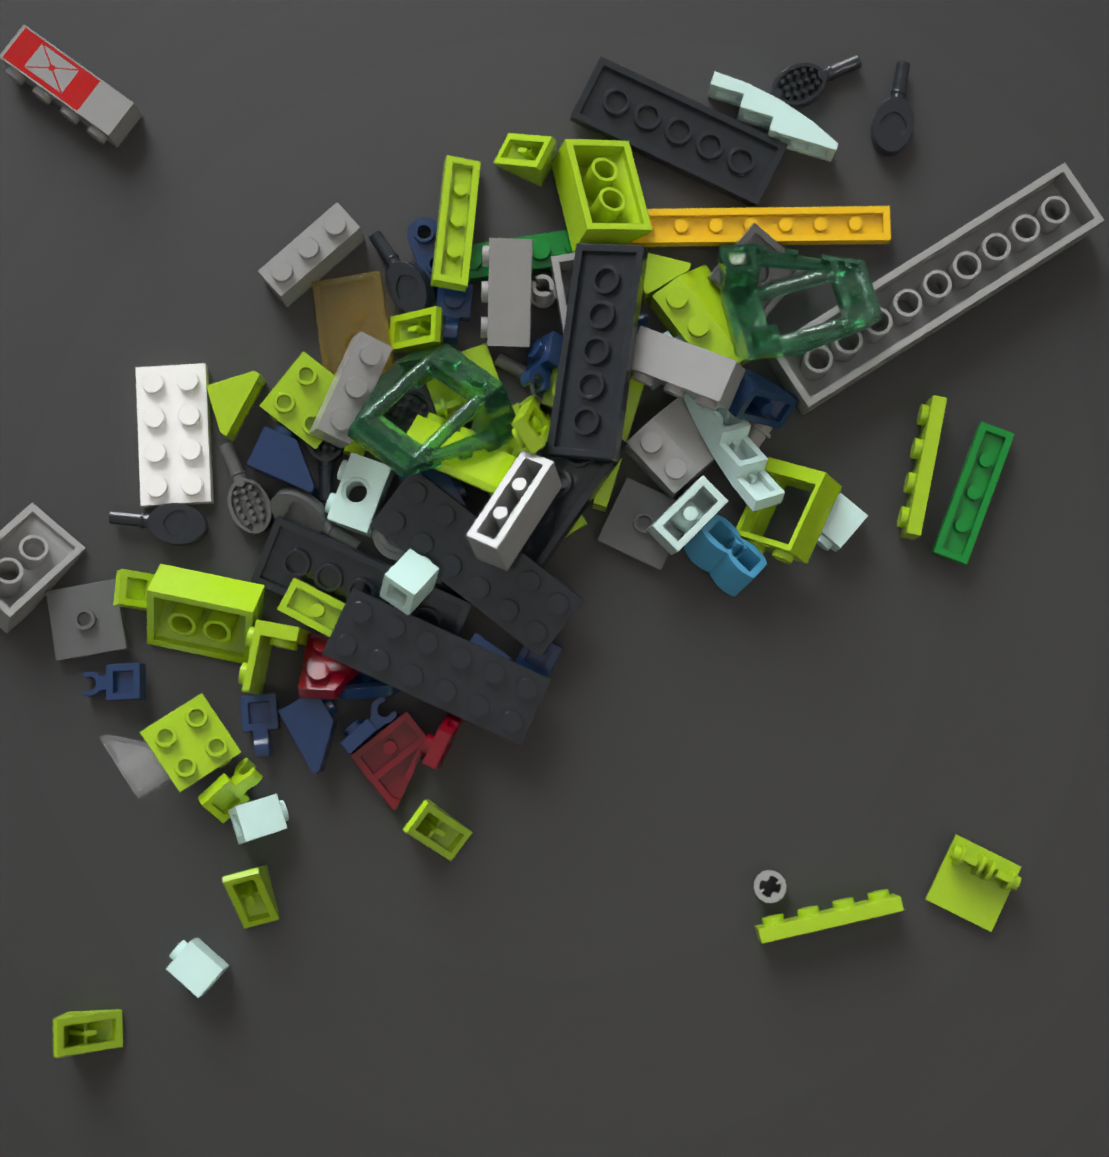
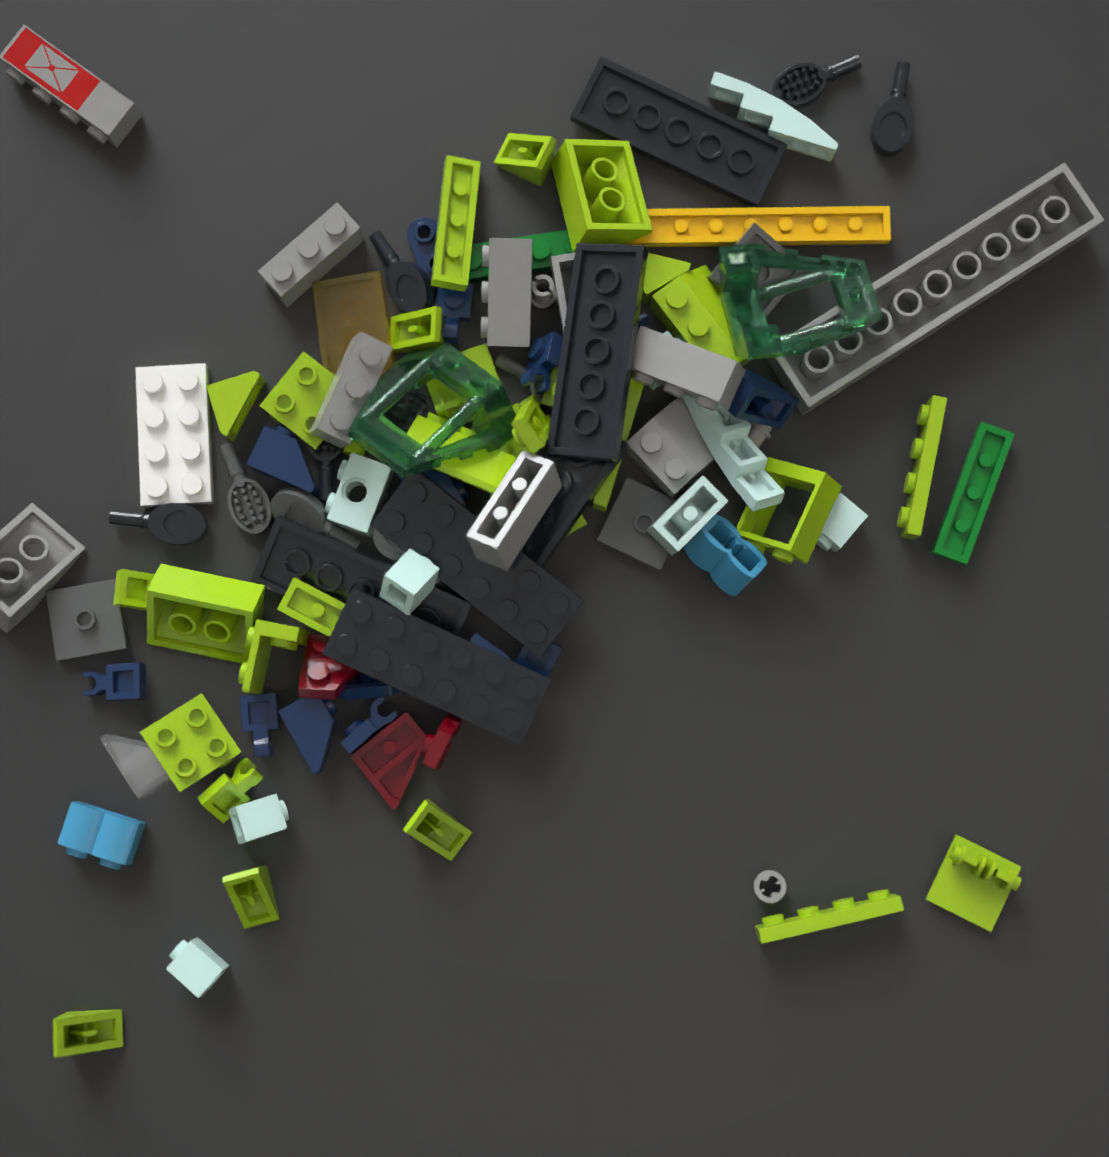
(101, 834): none -> dark azure brick

